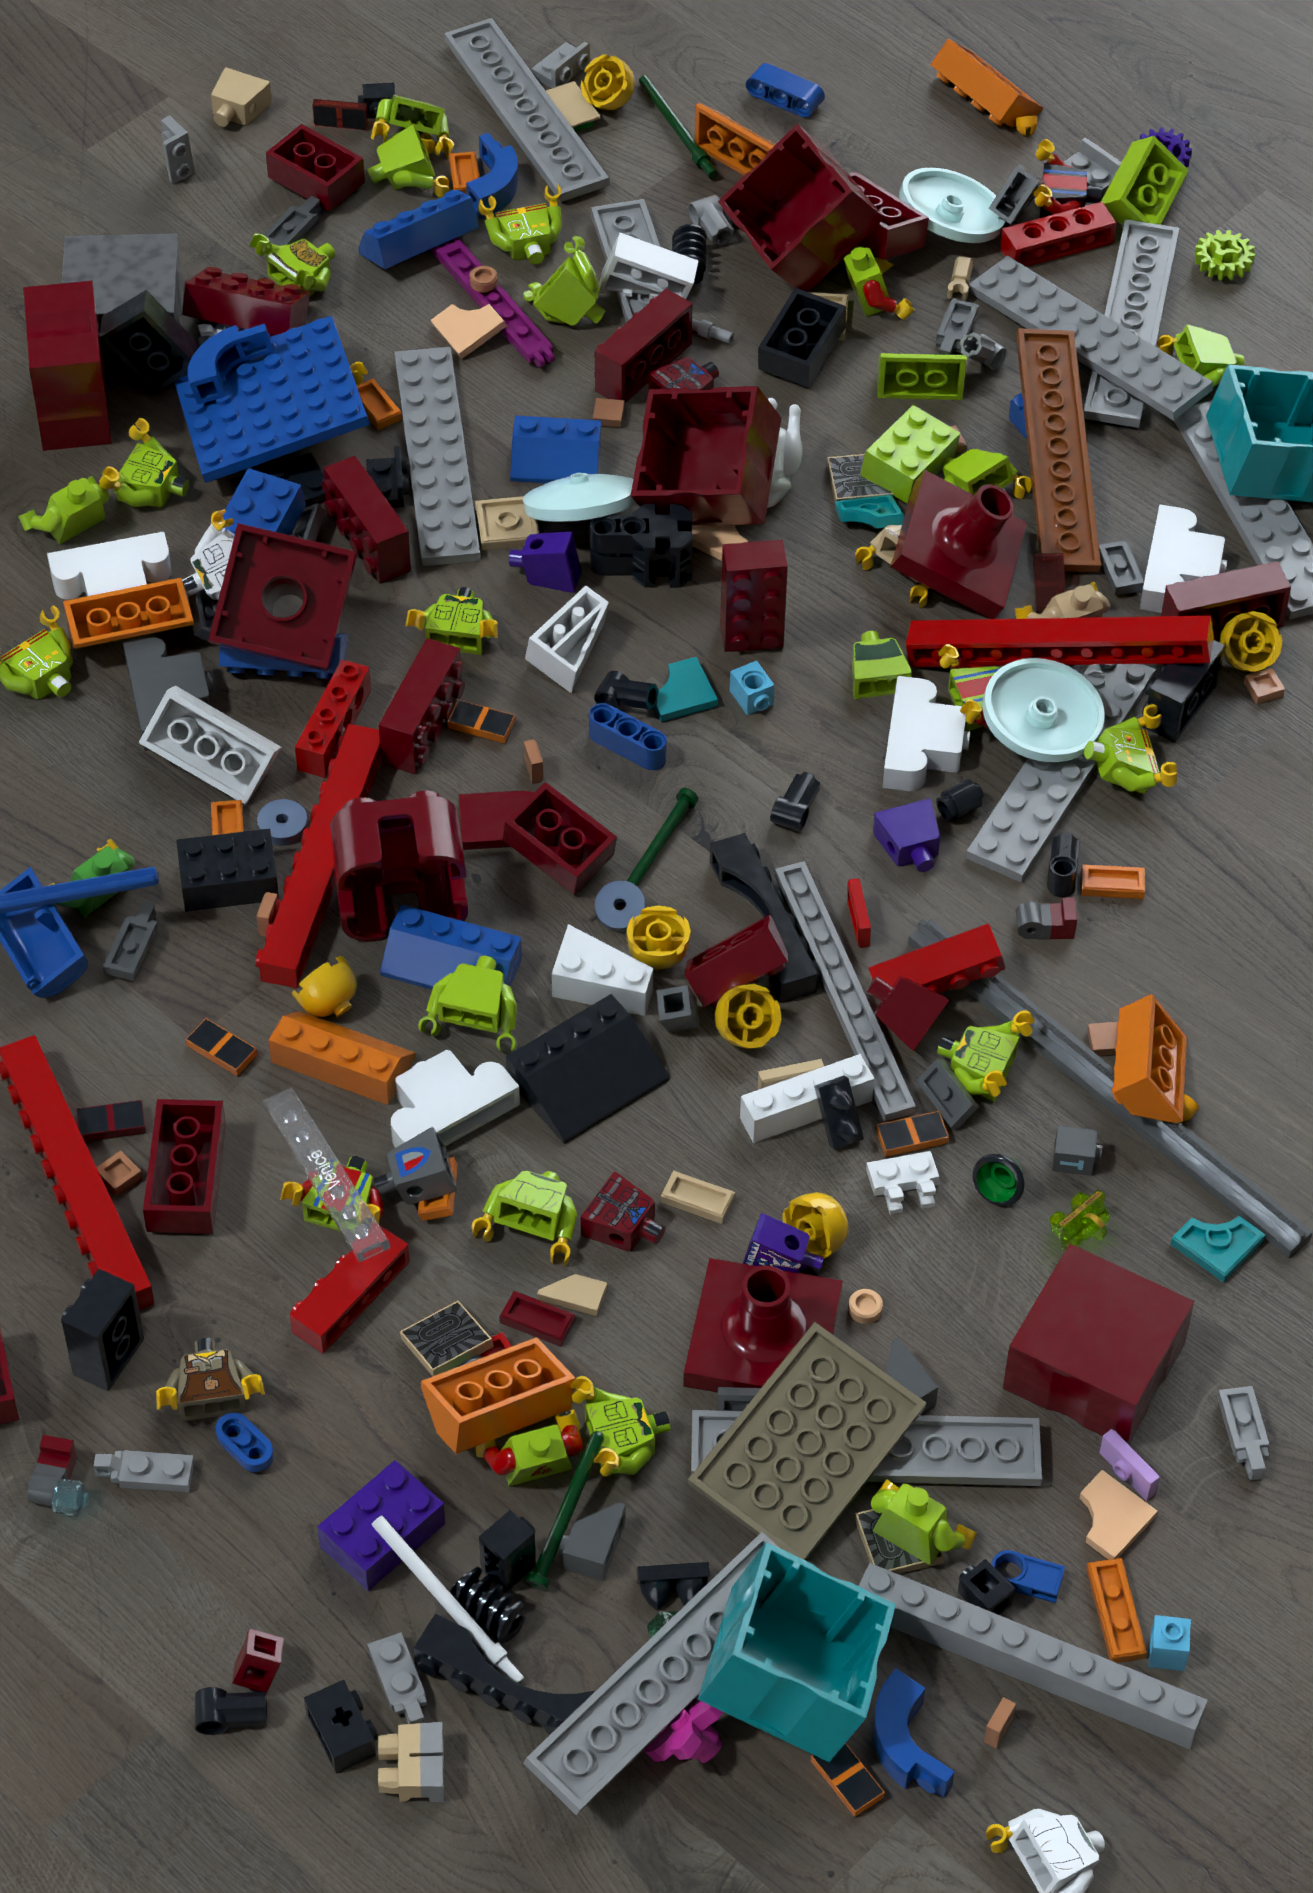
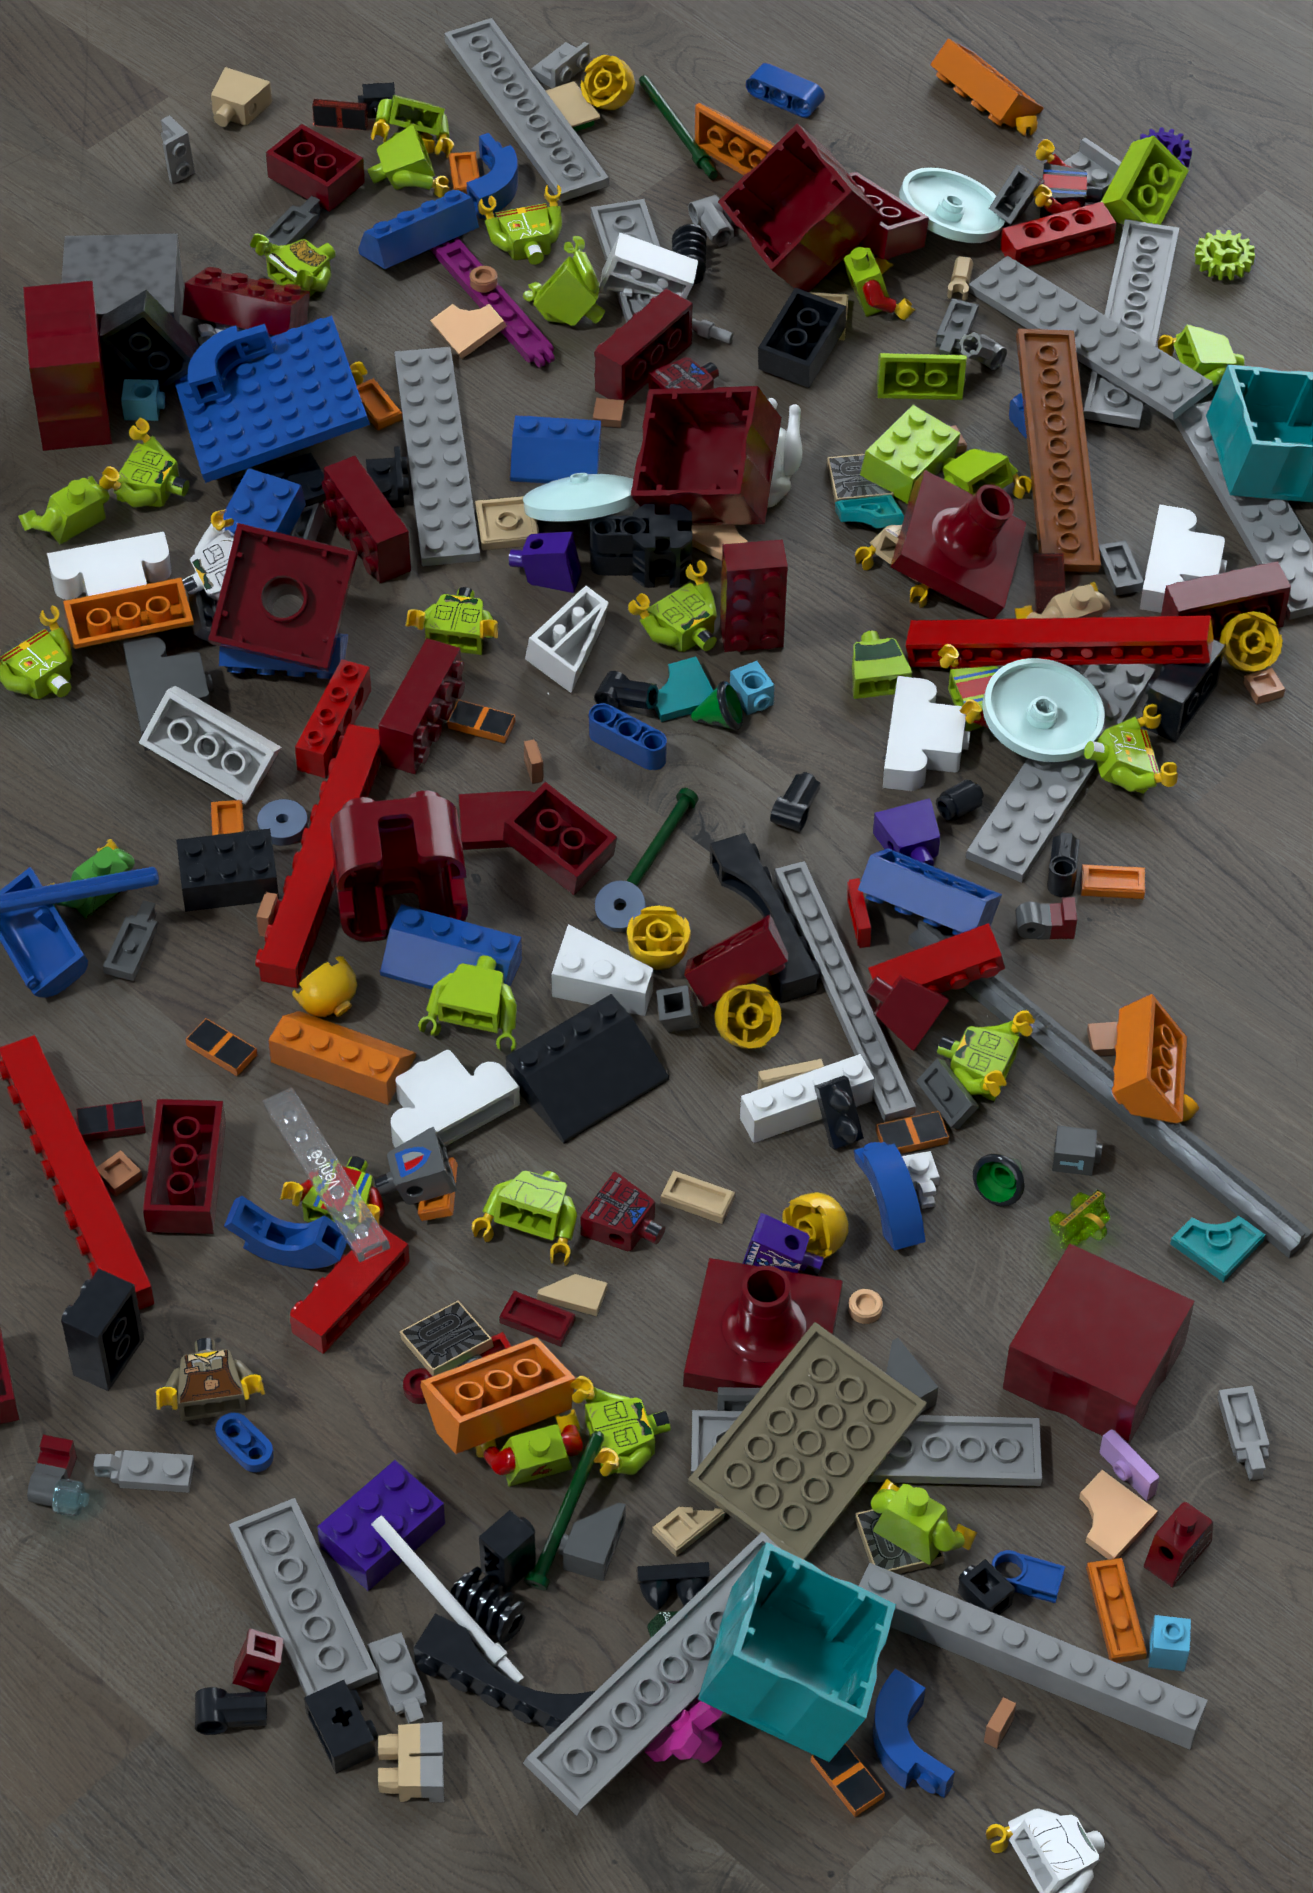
(142, 399): none -> medium azure brick
(284, 1242): none -> blue arch
(302, 1598): none -> light grey plate
(412, 1385): none -> dark red tile
(681, 617): none -> lime torso
(685, 1527): none -> tan tile
(720, 708): none -> green hat
(894, 1193): none -> blue arch
(928, 892): none -> blue brick
(1186, 1536): none -> dark red torso

